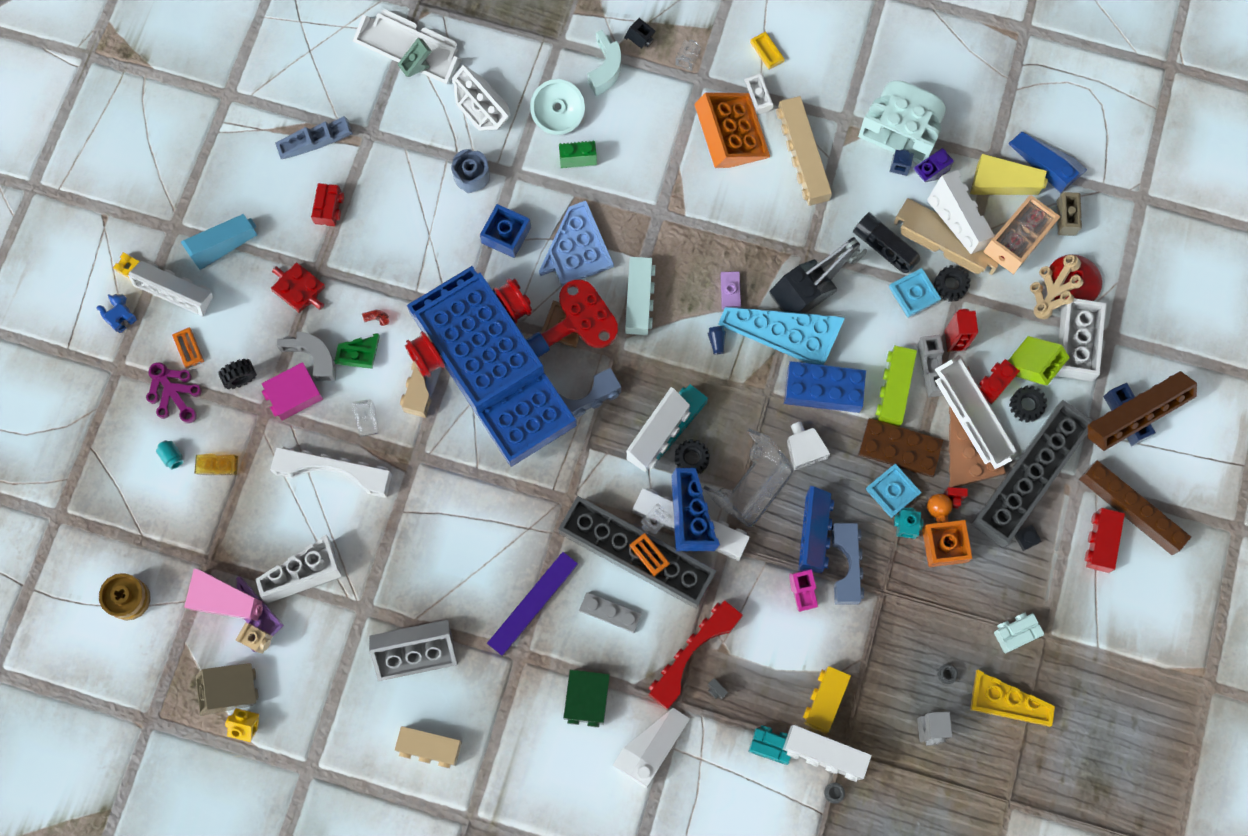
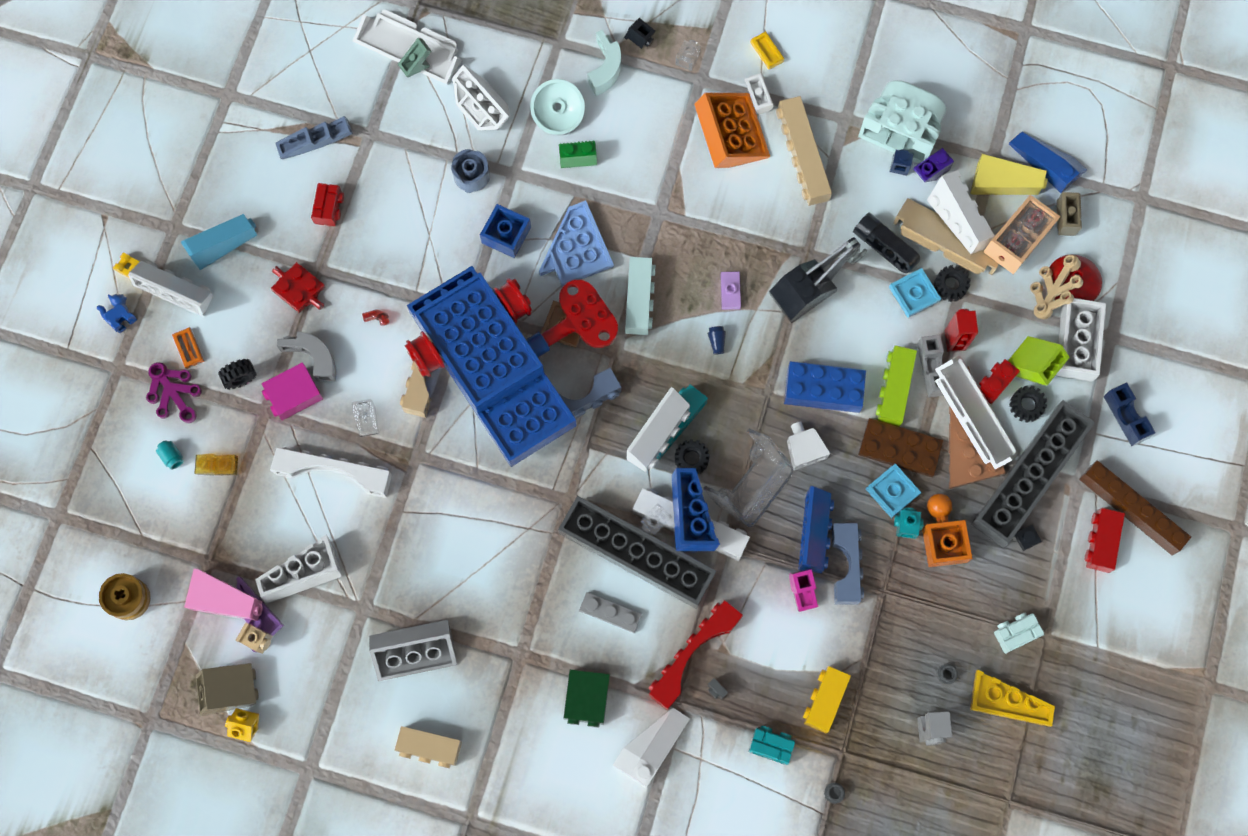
(358, 352): green wing -> none
(532, 604): dark purple tile -> none
(659, 567): orange tile -> none
(795, 334): medium azure wing -> none
(827, 753): white wedge -> none
(956, 495): red tile -> none
(1142, 410): reddish brown brick -> none

